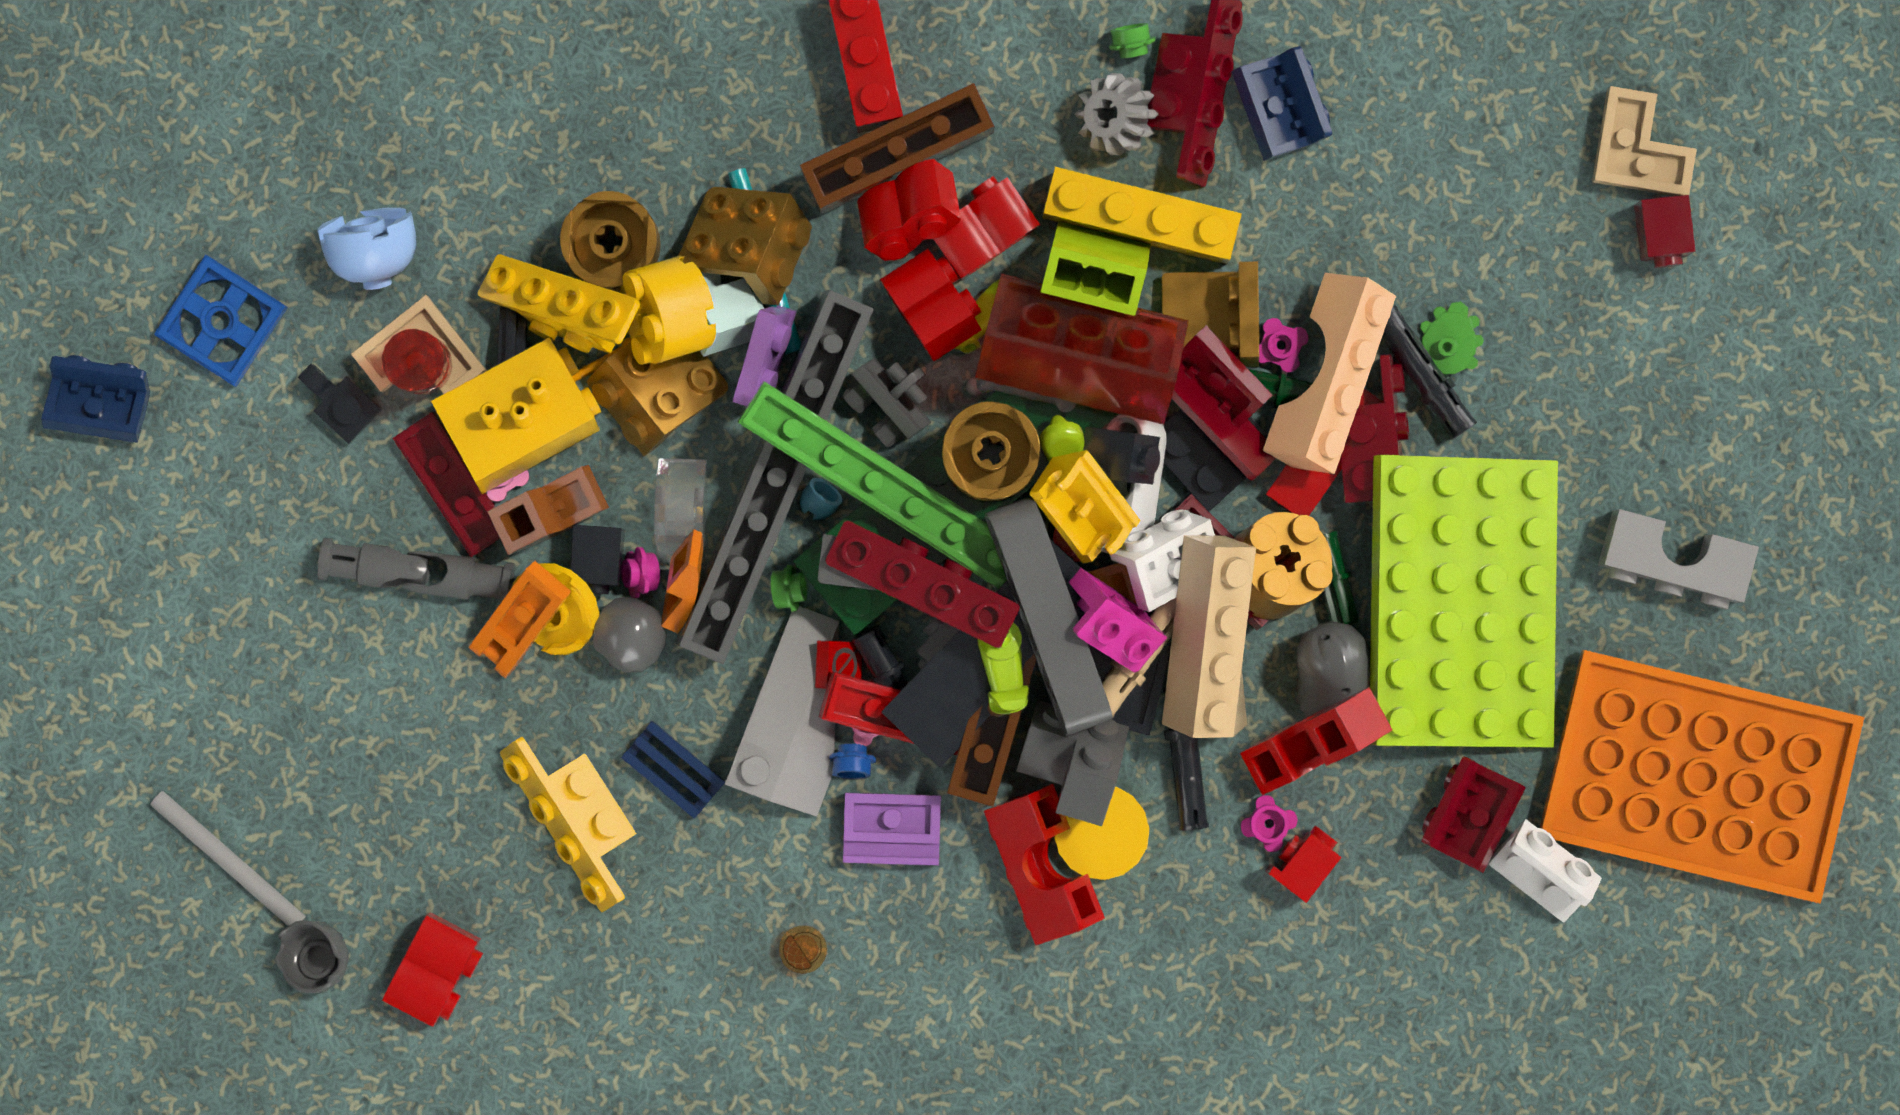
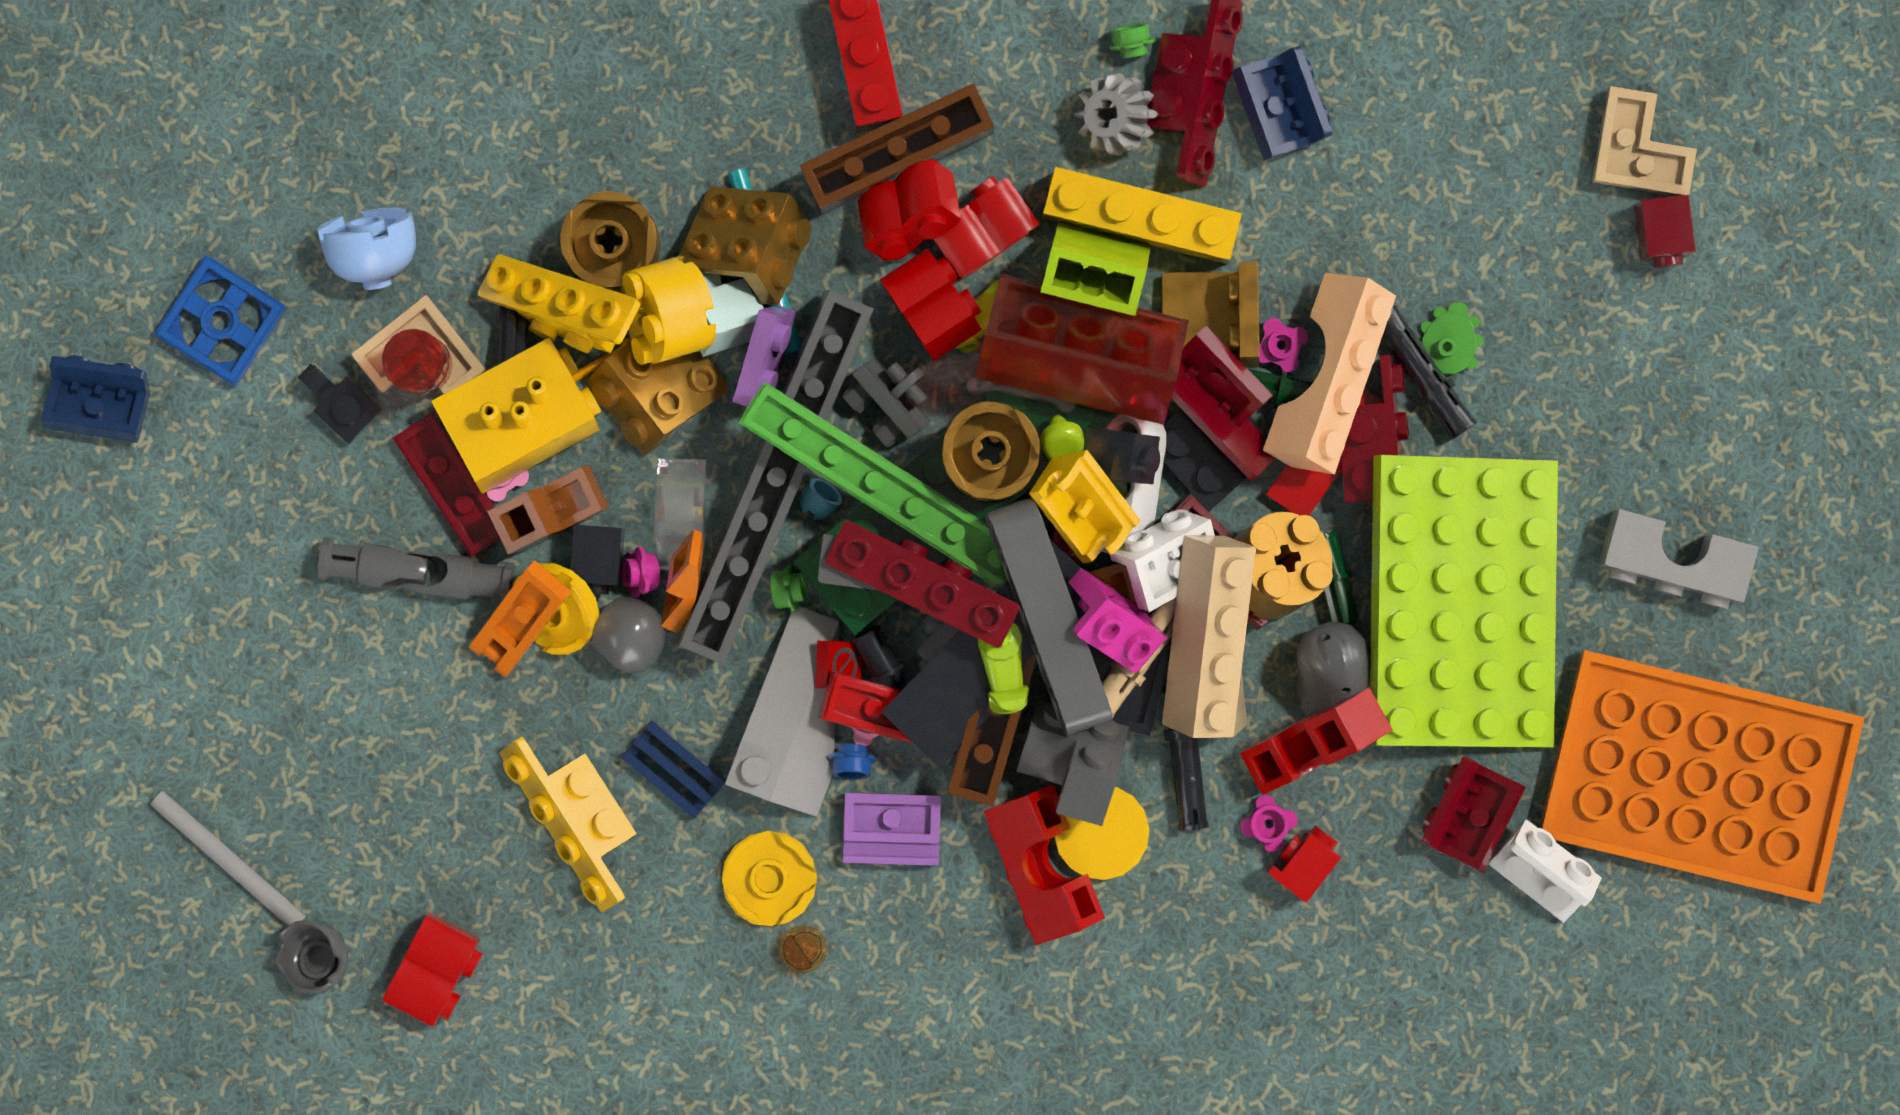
(783, 864): none -> yellow tile

